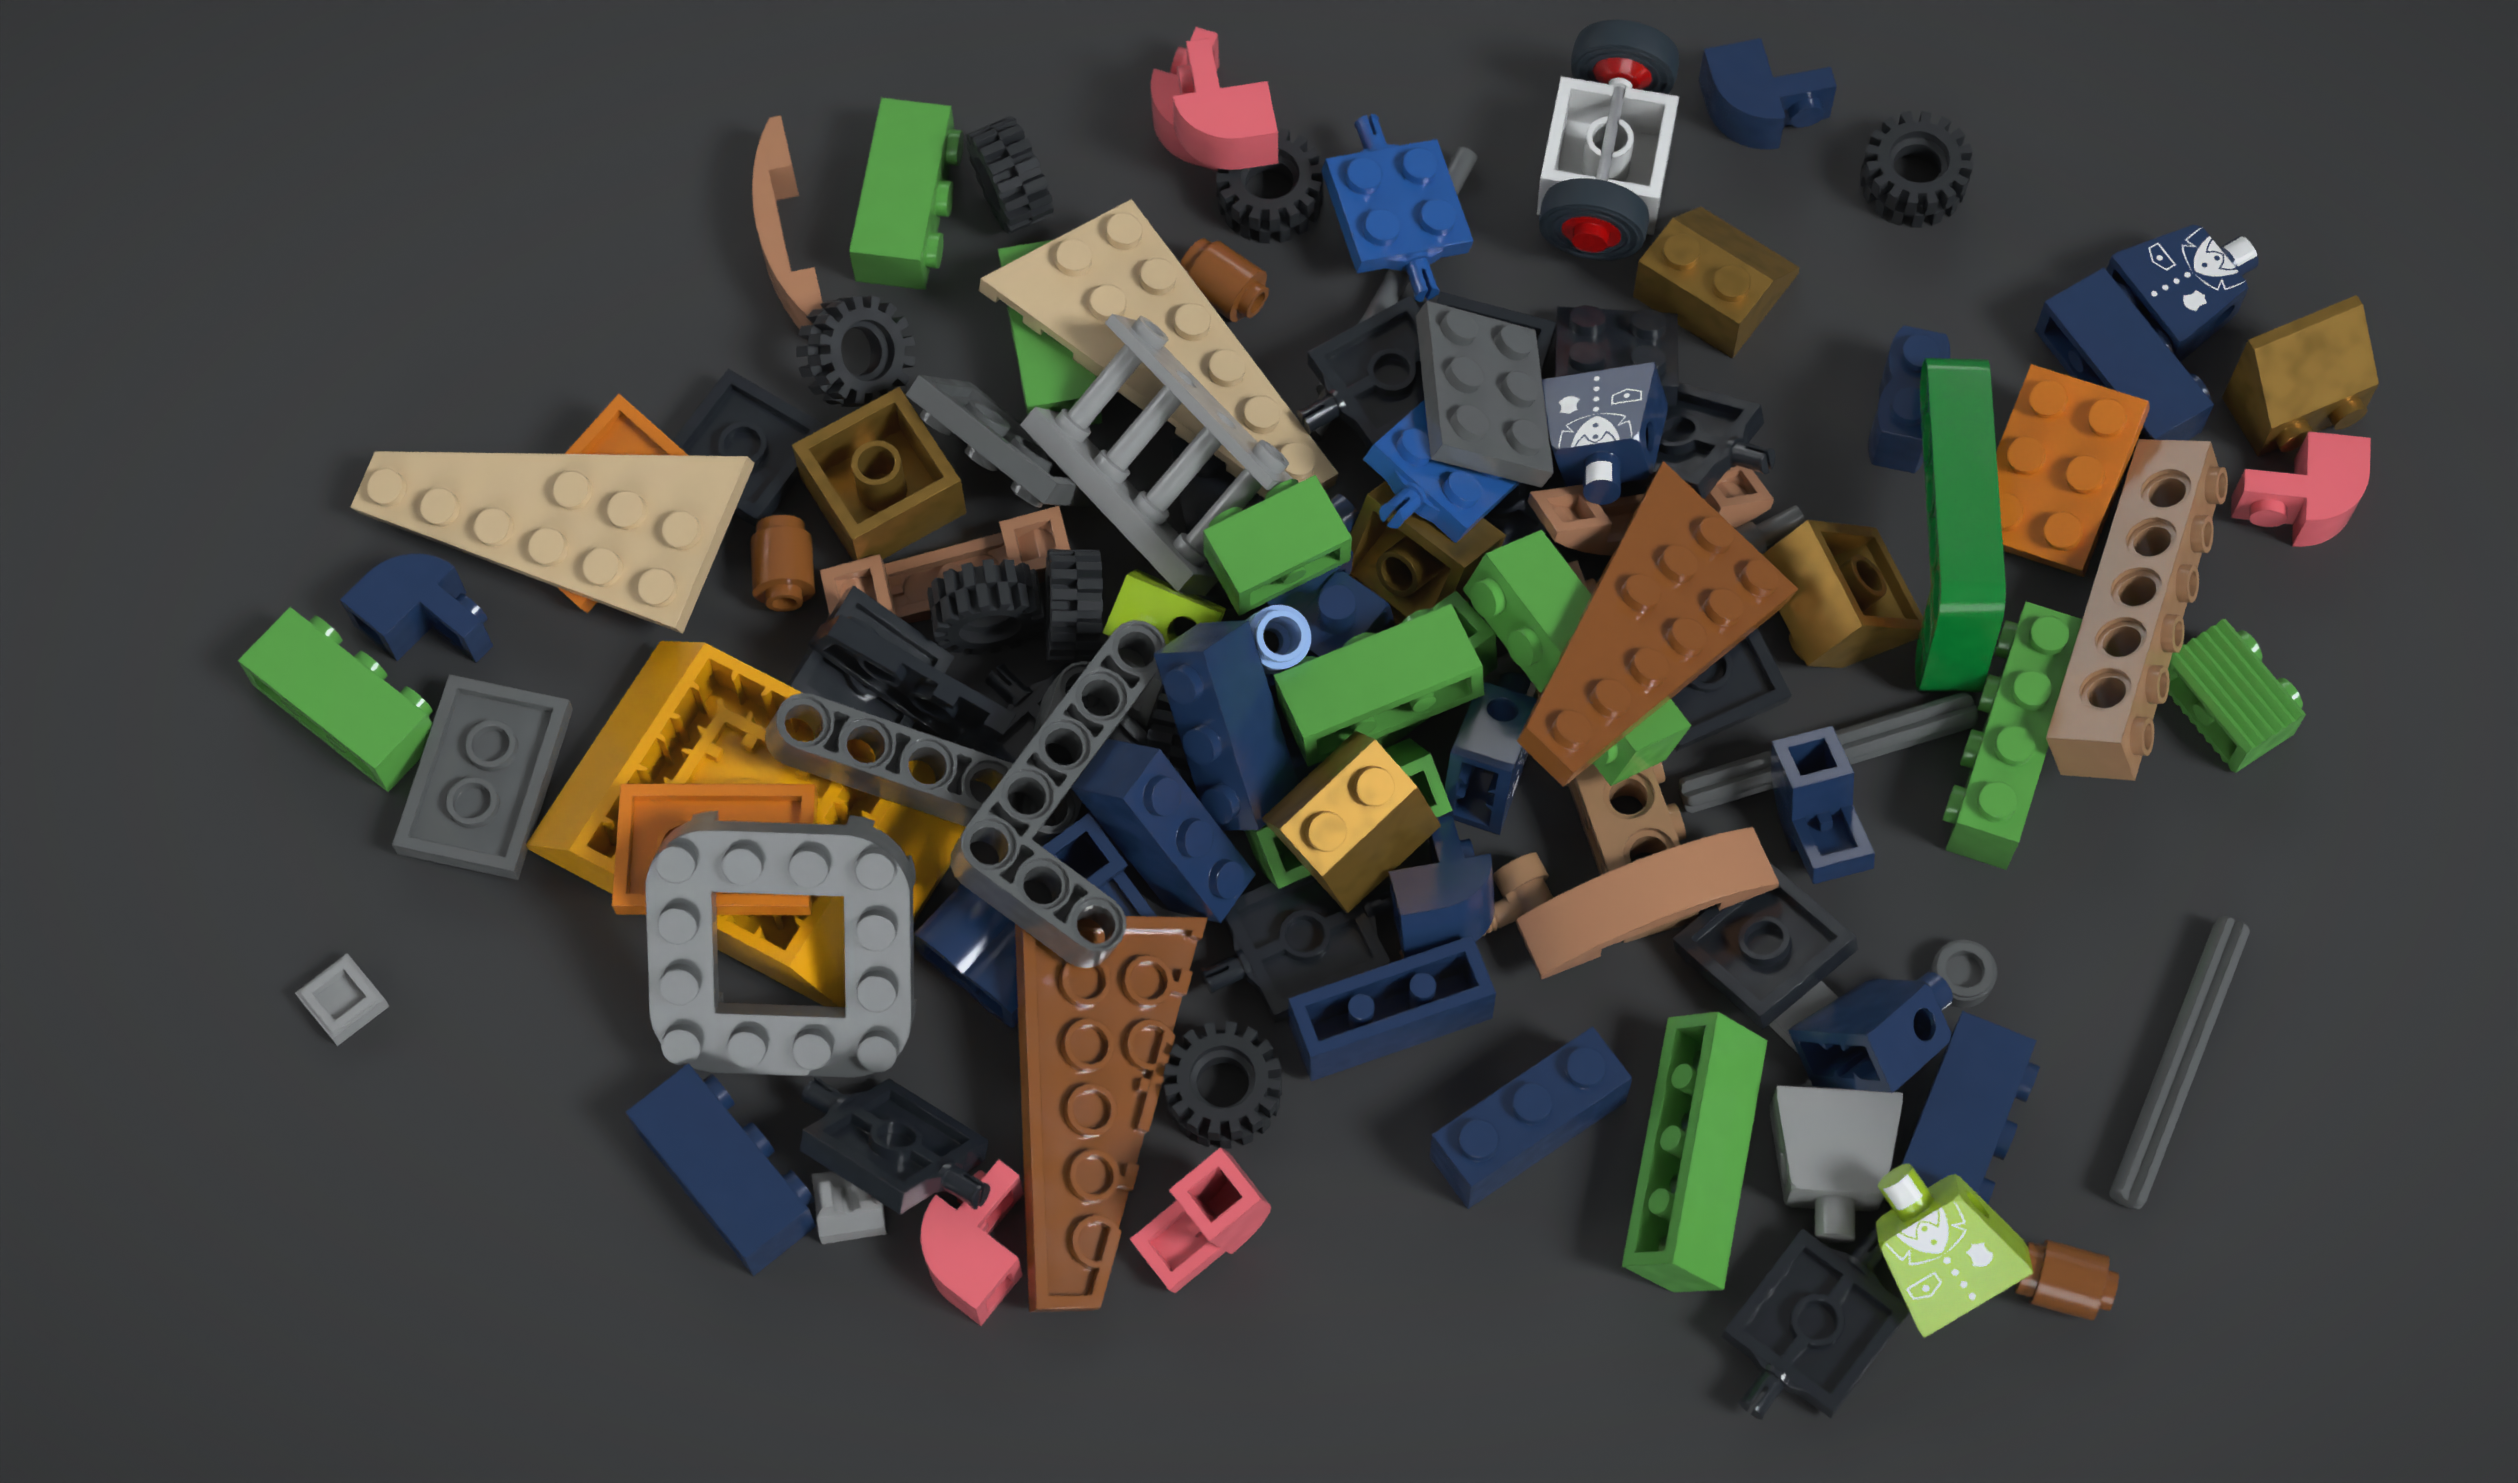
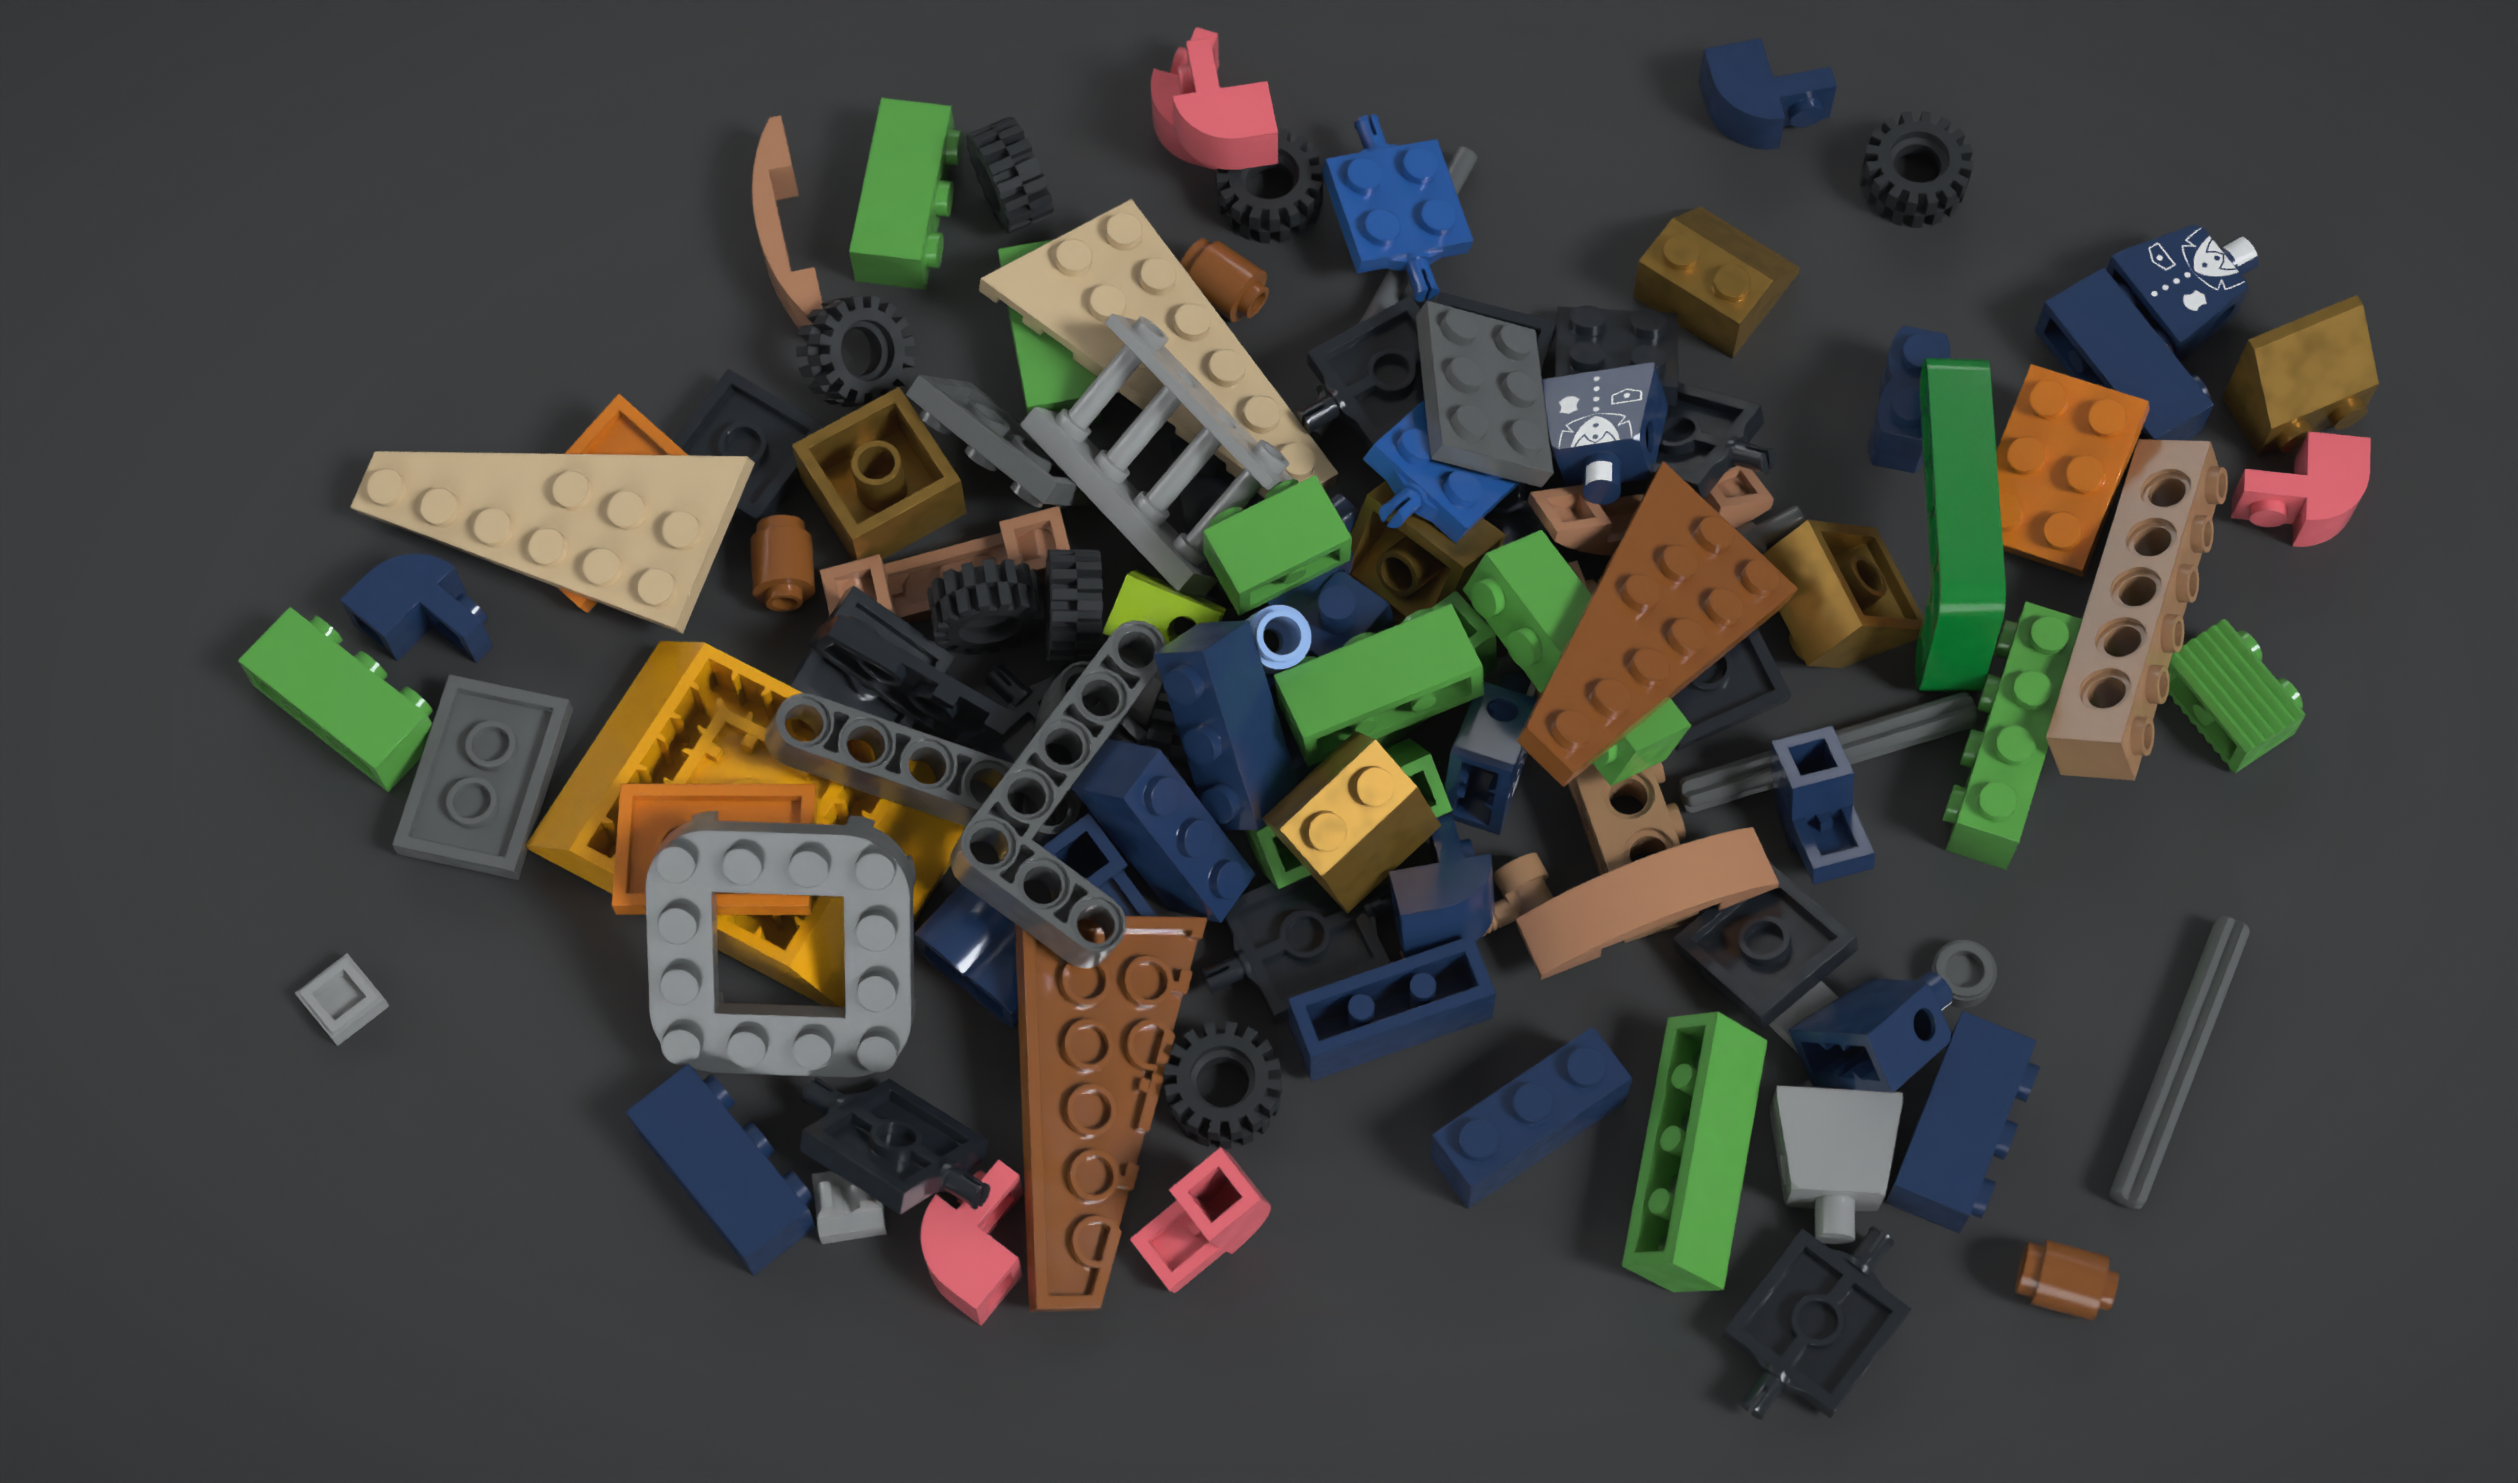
(1609, 141): brick -> none
(1946, 1247): lime torso -> none

